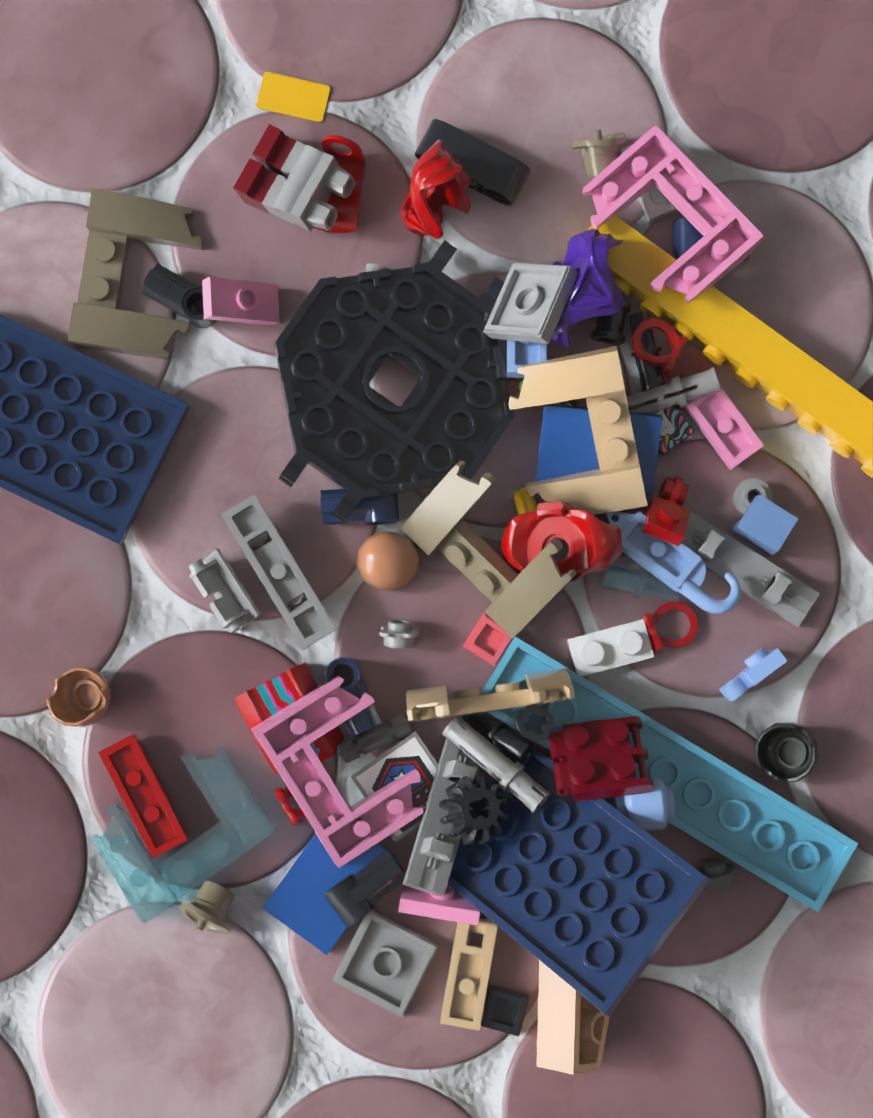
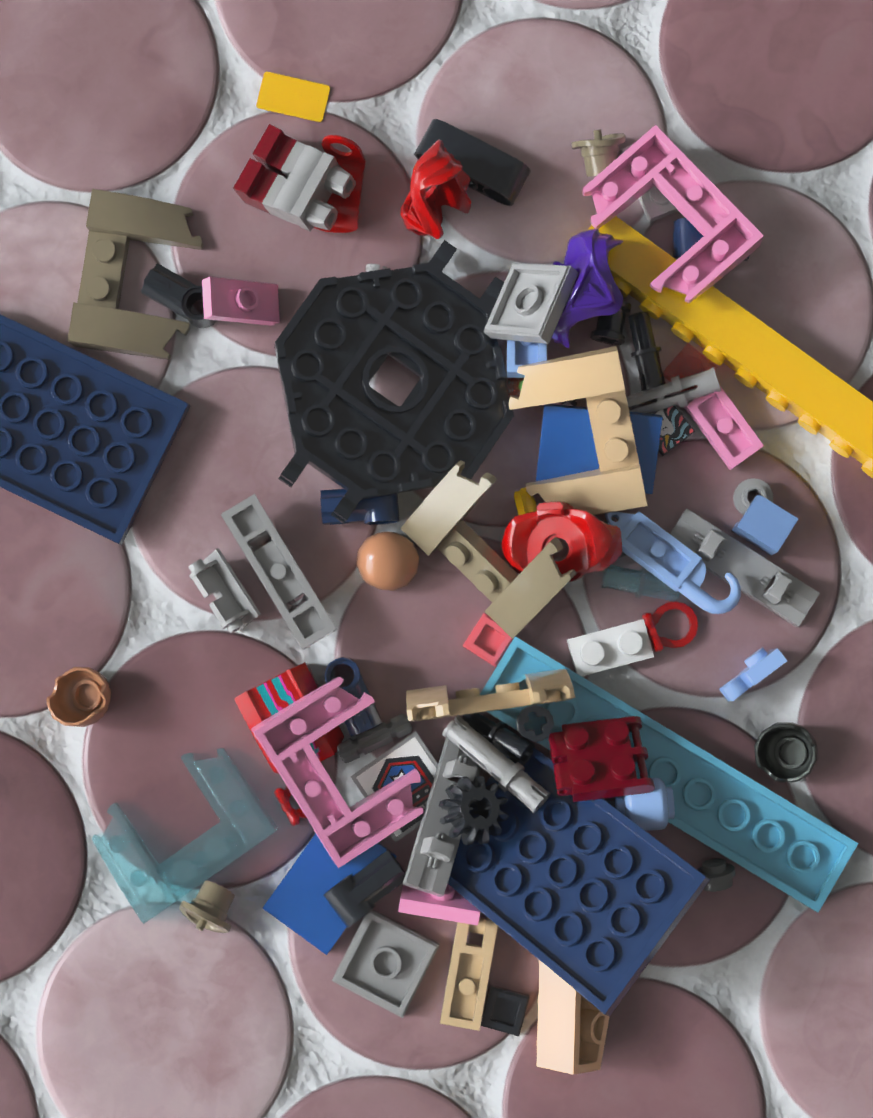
(143, 795): red plate -> none
(399, 633): light grey plate -> none
(665, 514): red plate -> none
(676, 343): red piece -> none

